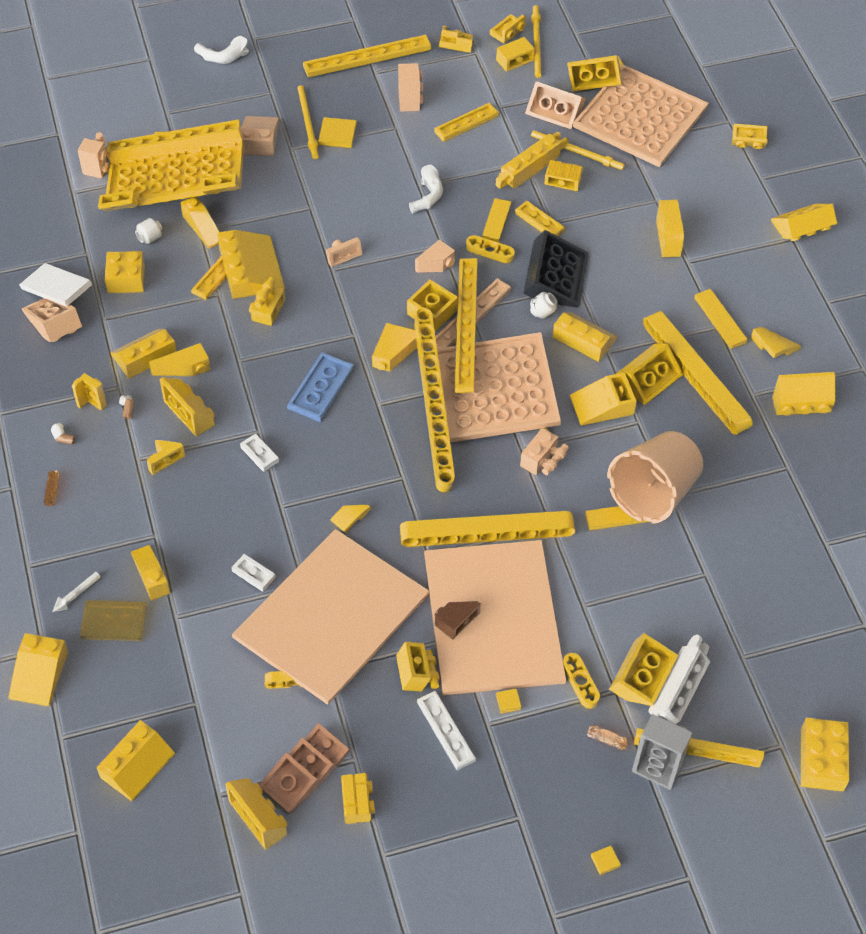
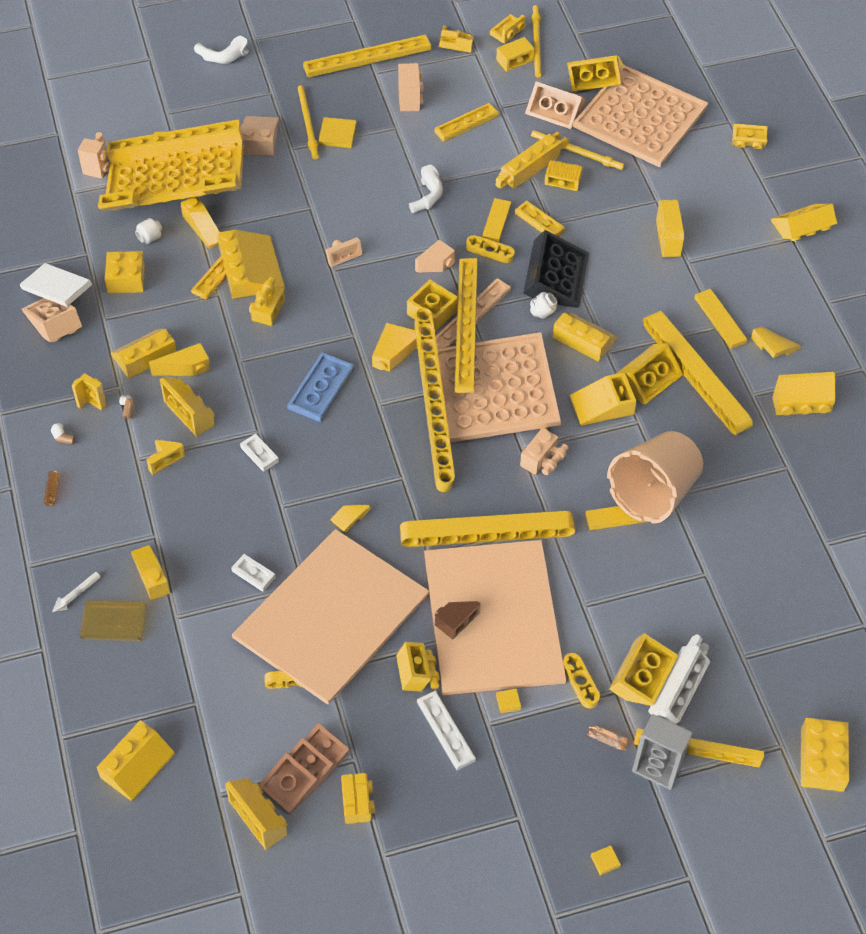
(37, 669): yellow slope -> none

